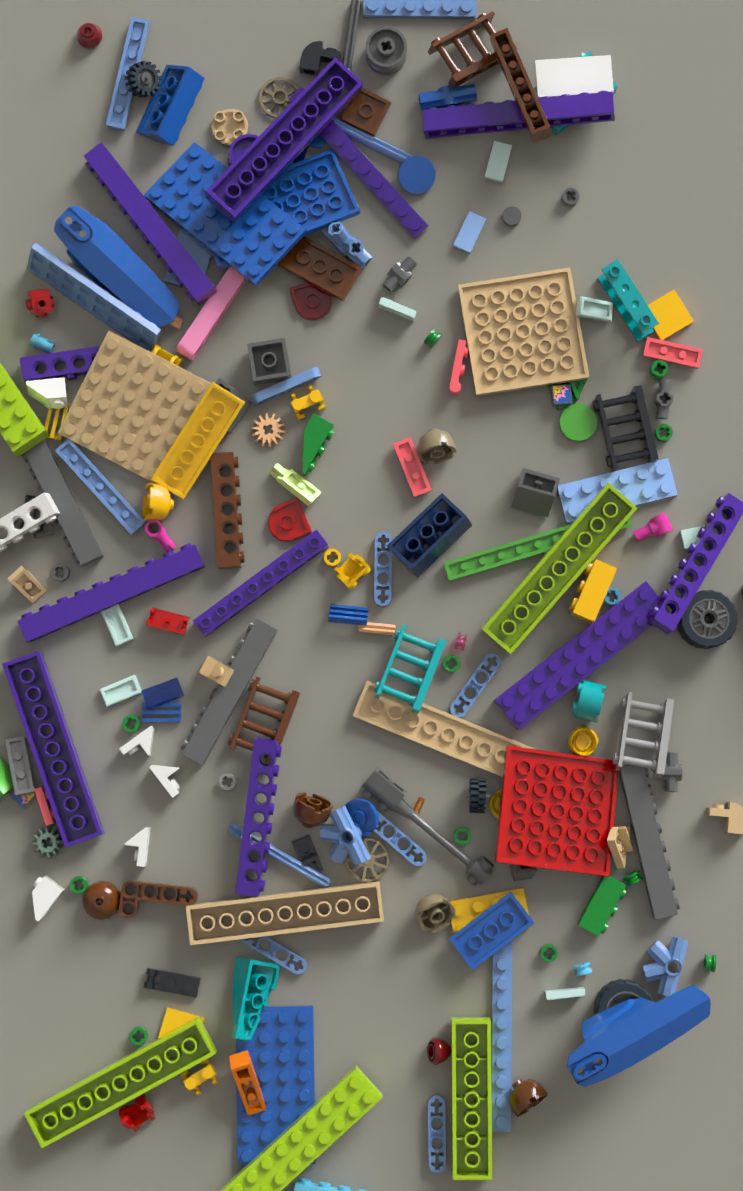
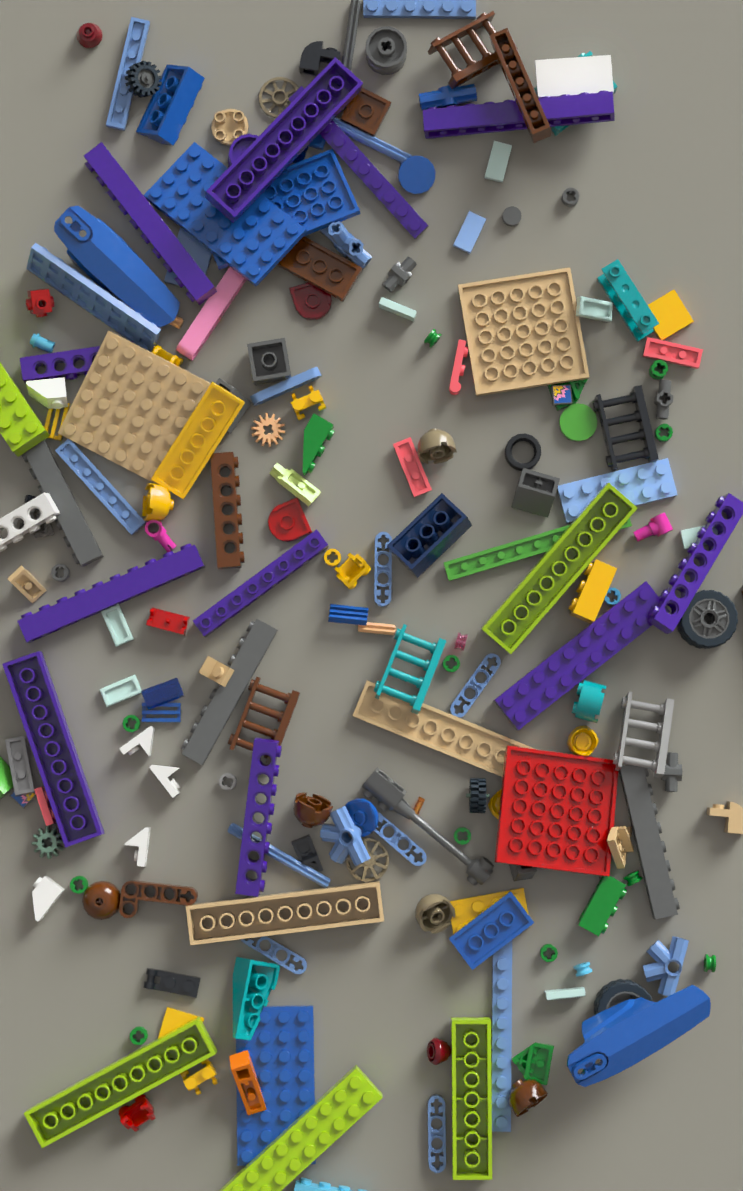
(527, 438): none -> black tyre
(535, 1062): none -> green slope

